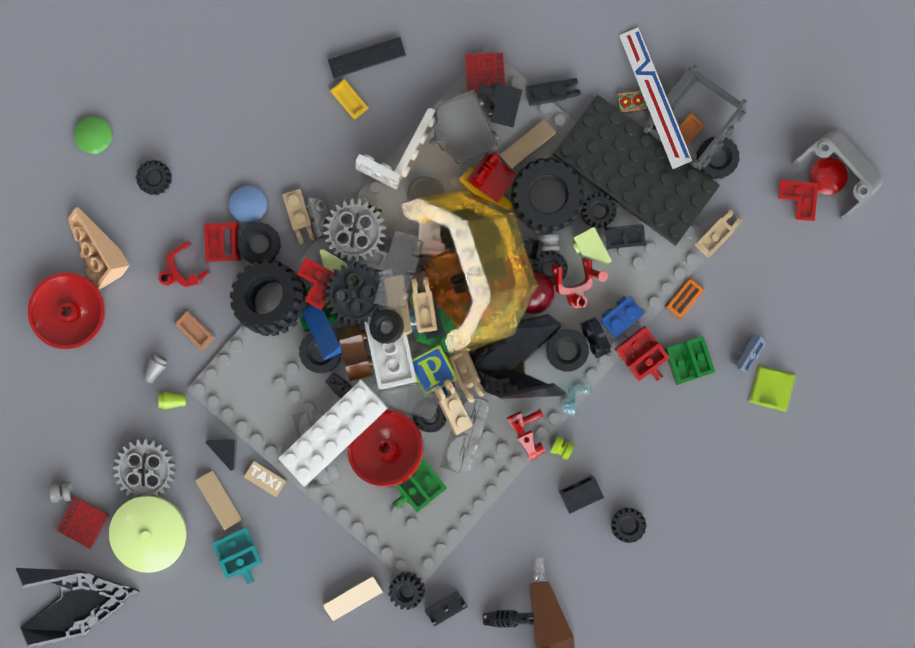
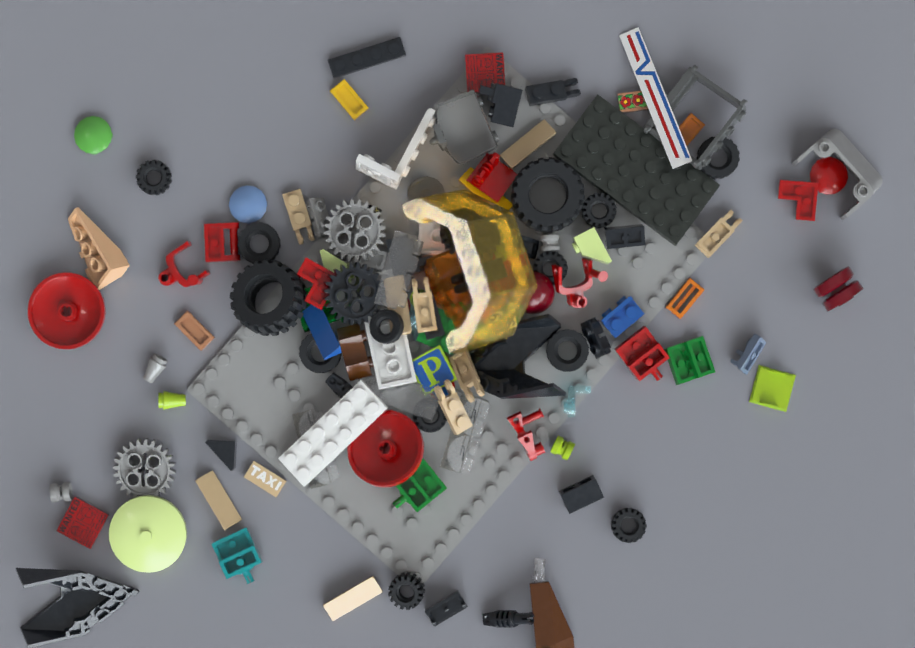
(838, 289): none -> dark red wheel

